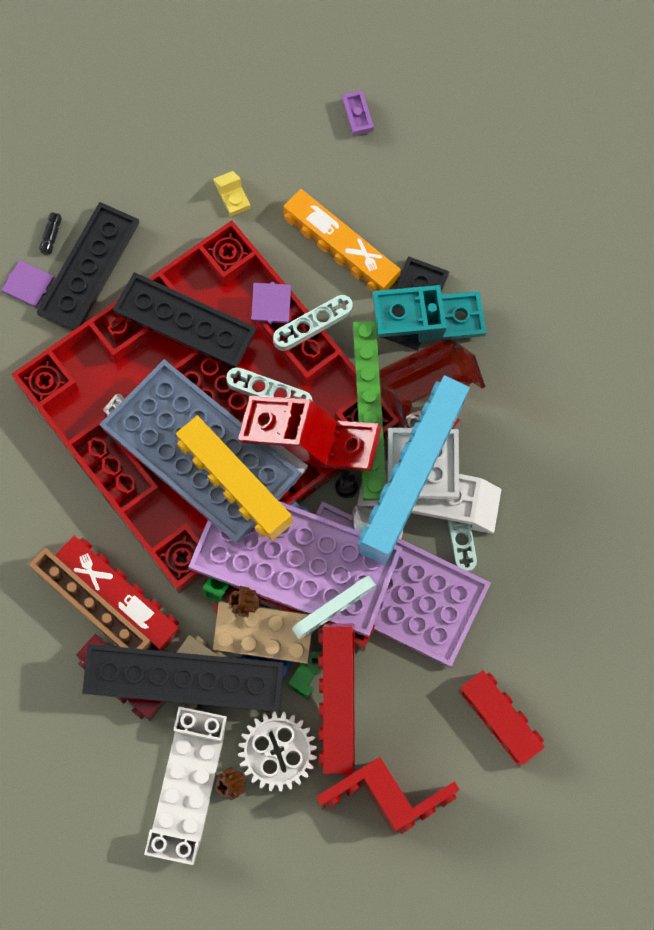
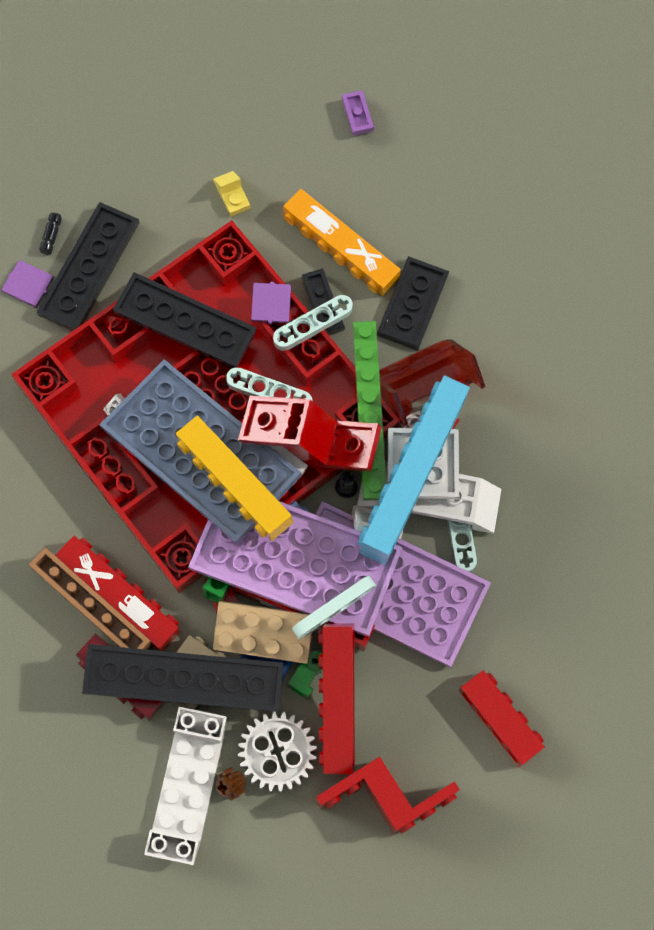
(244, 601): reddish brown gear -> none
(320, 293): none -> black plate
(428, 313): teal bracket -> none

